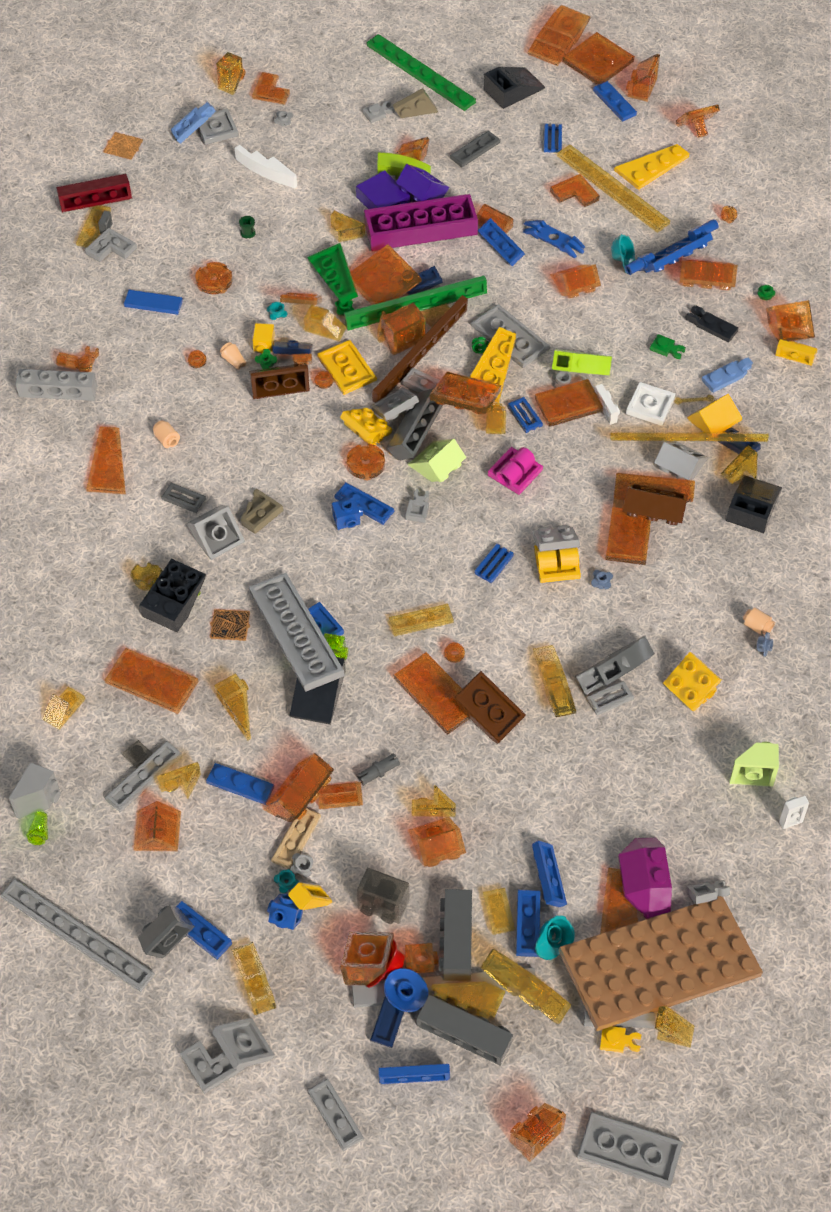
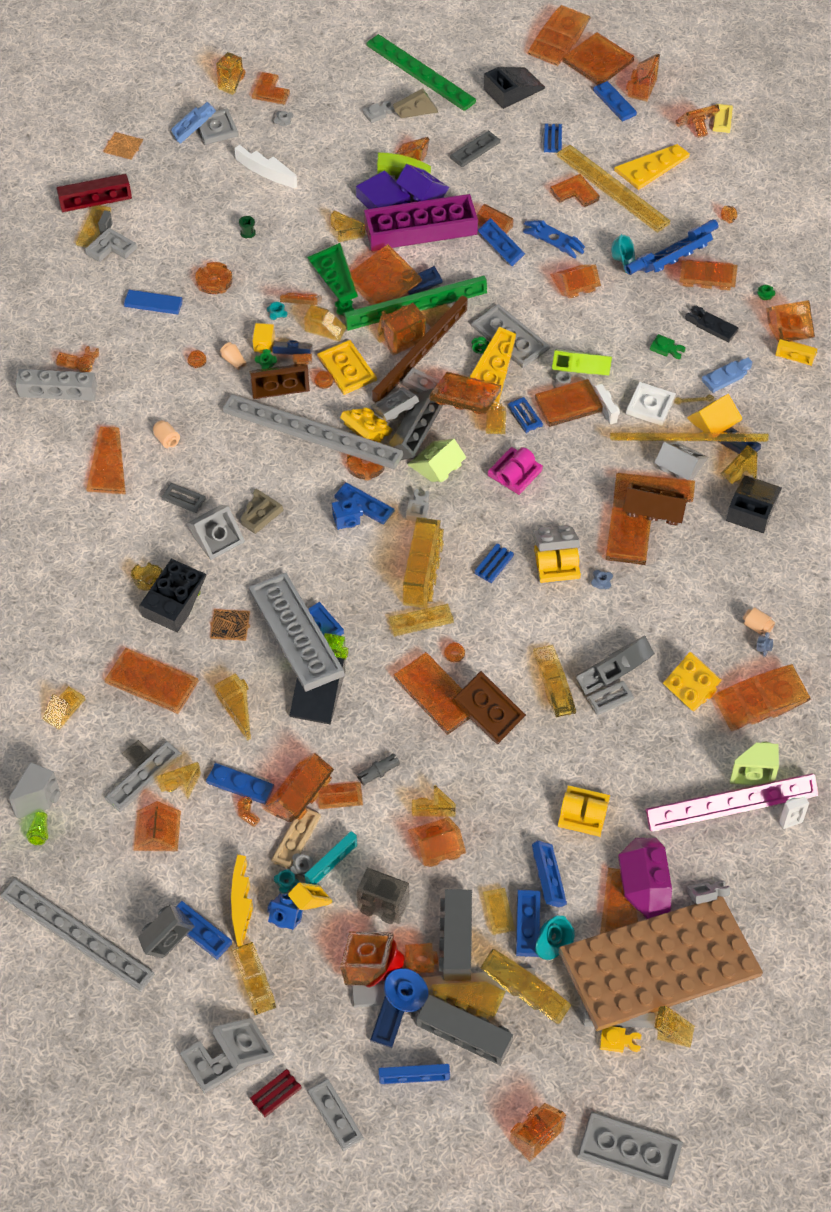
(240, 904): none -> yellow slope
(244, 811): none -> clear orange arm
(259, 1105): none -> dark red tile
(313, 431): none -> light grey plate
(331, 859): none -> teal tile
(423, 563): none -> clear yellow brick
(583, 811): none -> yellow plate
(723, 118): none -> light yellow tile
(730, 802): none -> plate
(761, 697): none -> clear orange slope

